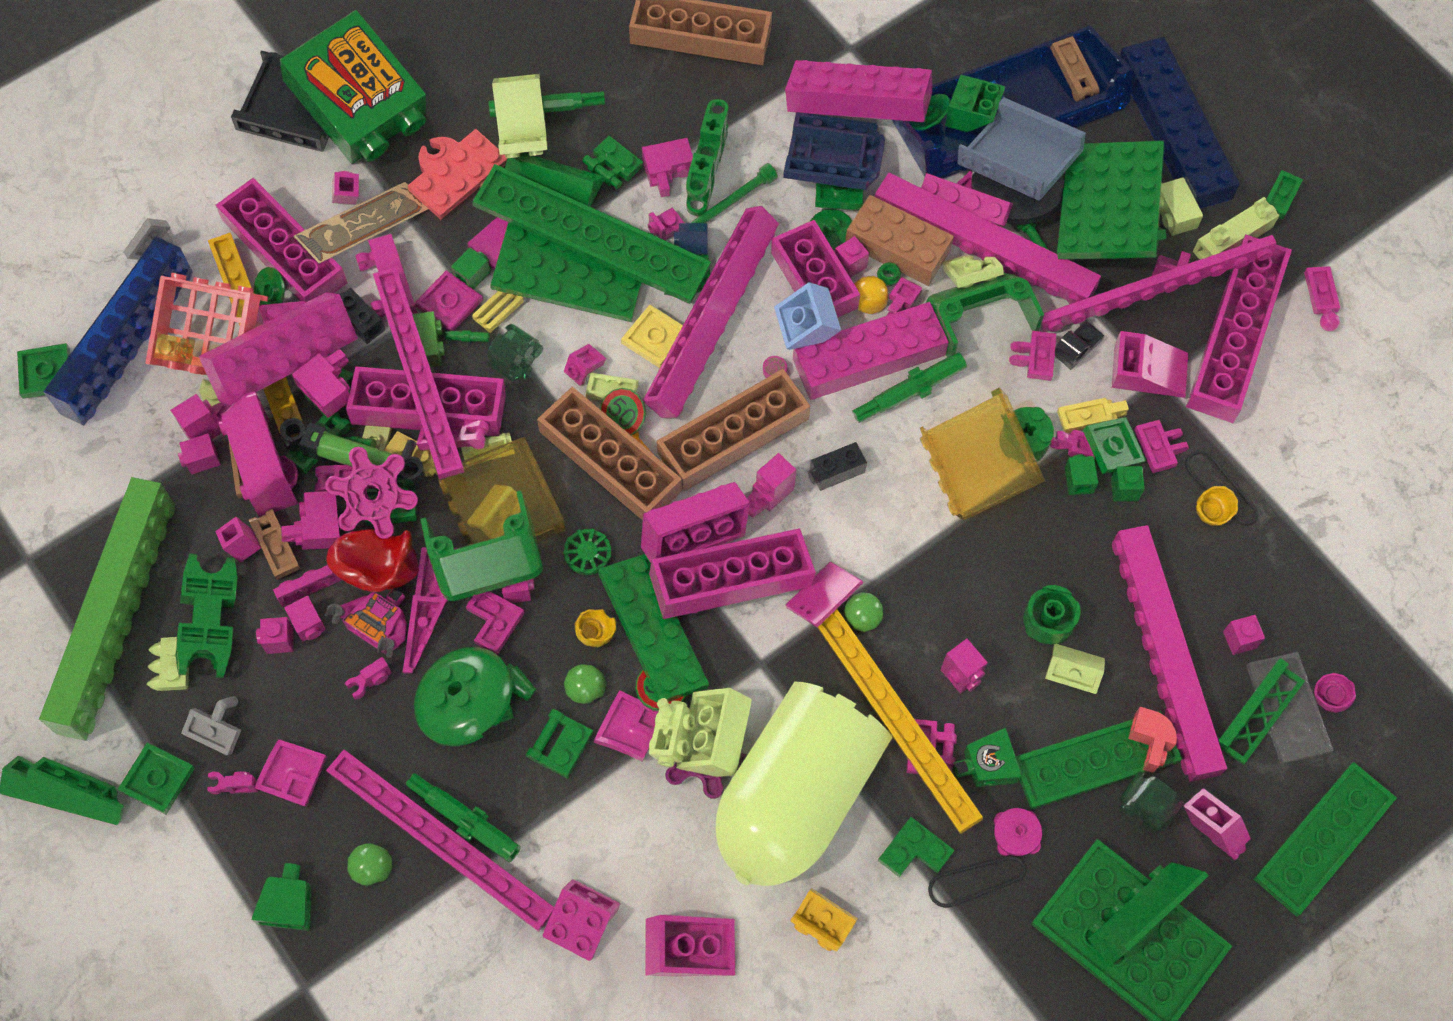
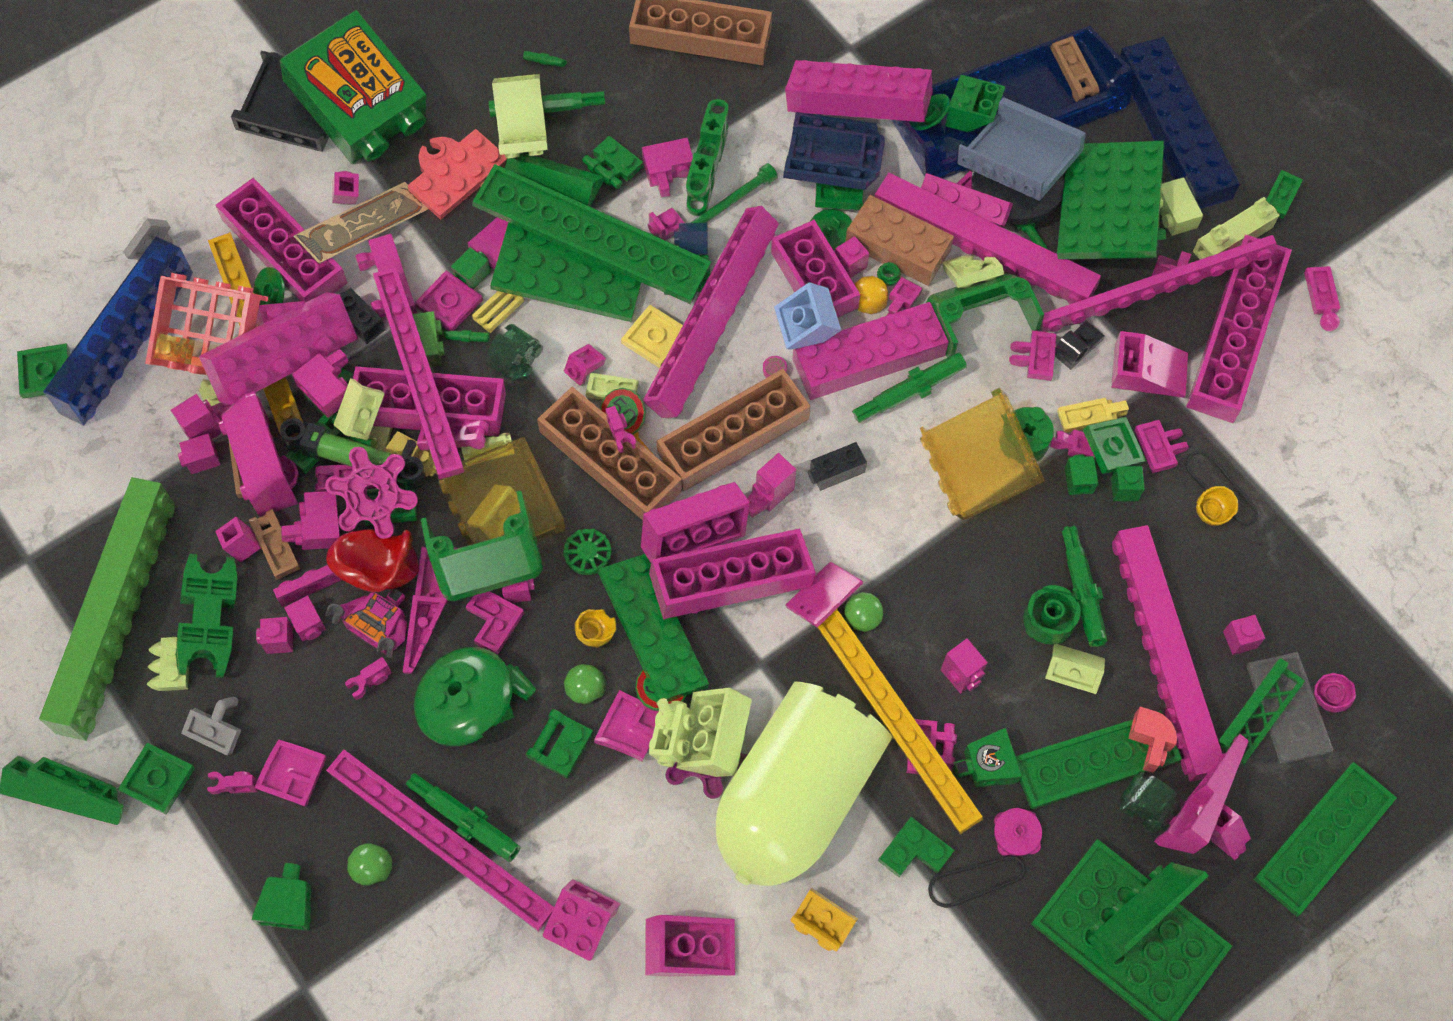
(358, 410): none -> yellowish green panel
(544, 59): none -> green piece
(617, 424): none -> dark pink plate
(1084, 590): none -> green piece
(1201, 810): none -> dark pink wedge

